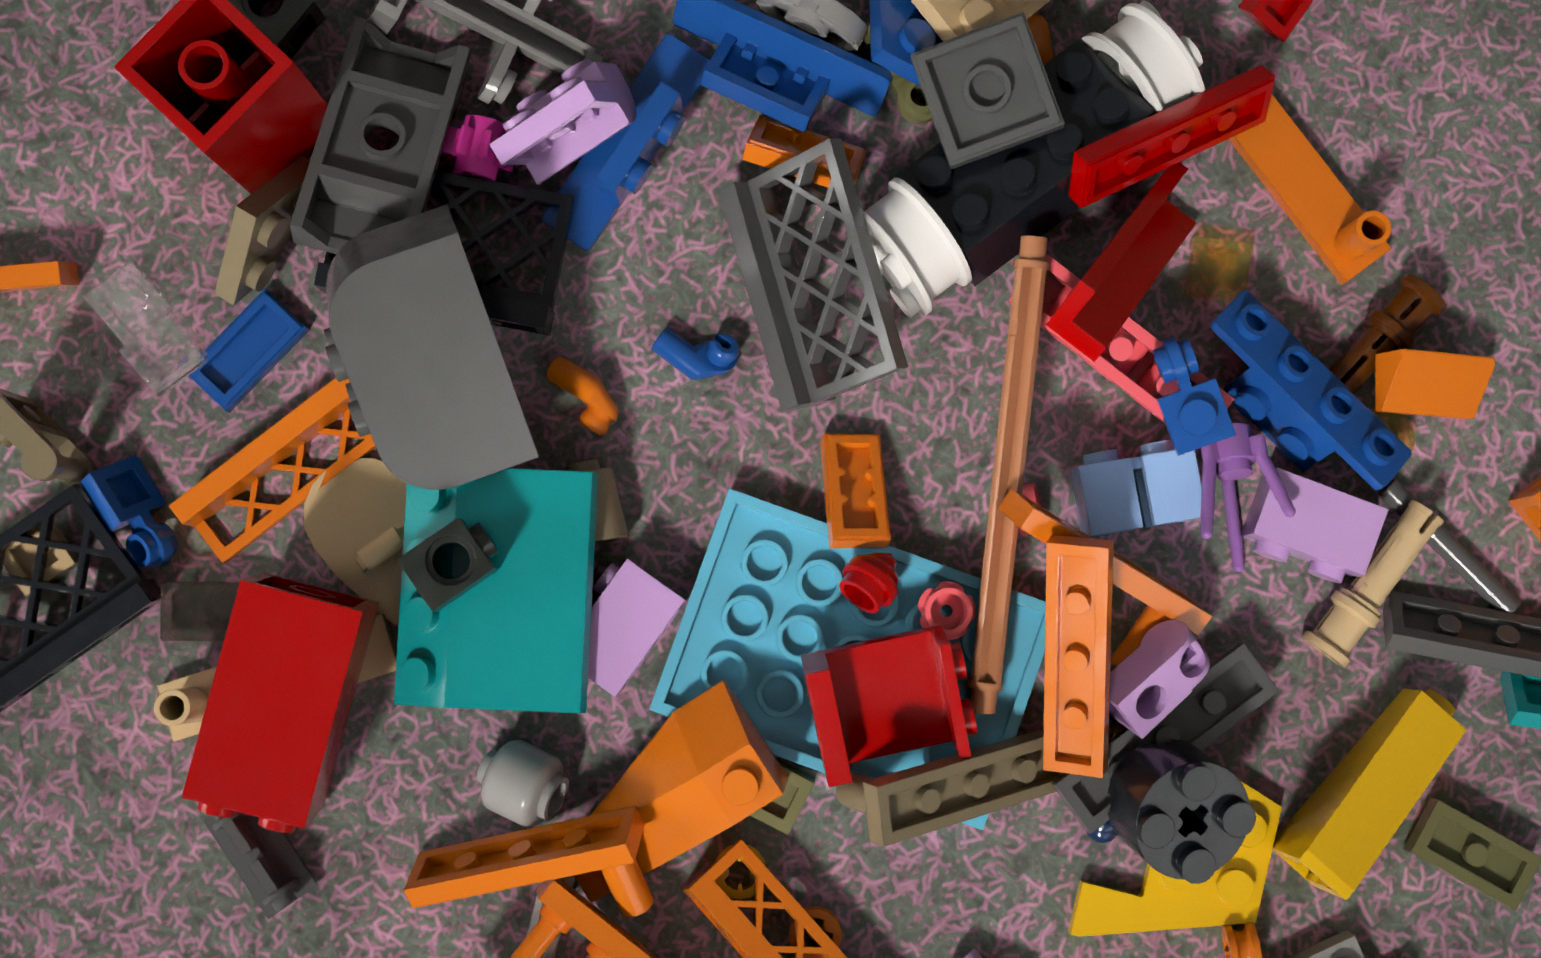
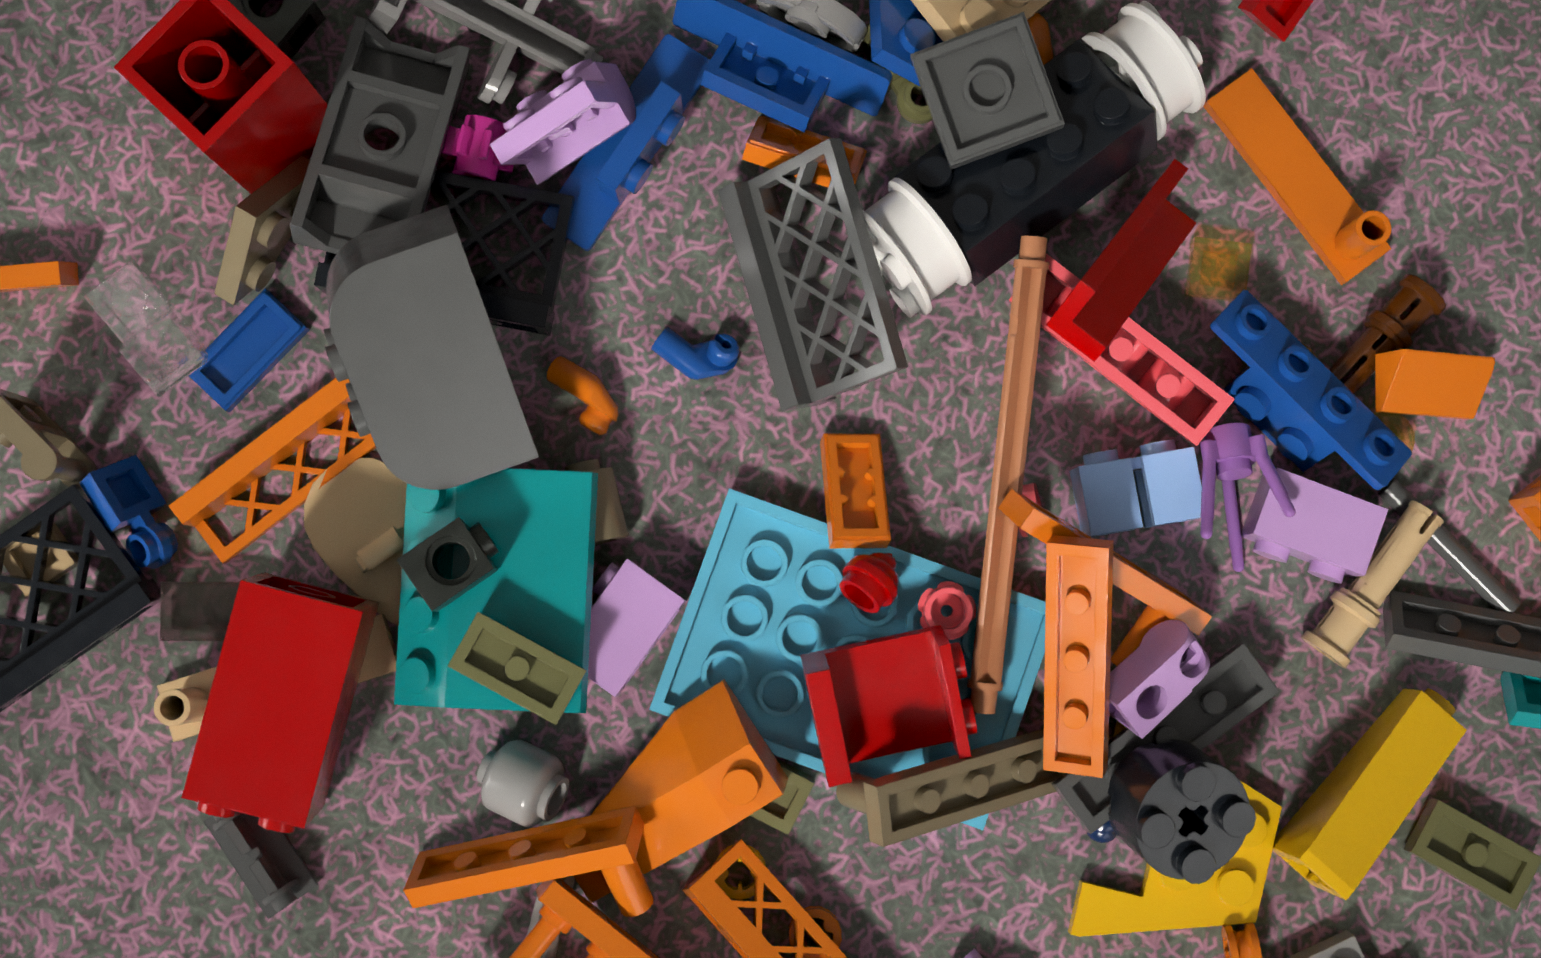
(517, 668): none -> olive plate
(1170, 136): red tile -> none
(1194, 413): blue plate -> none

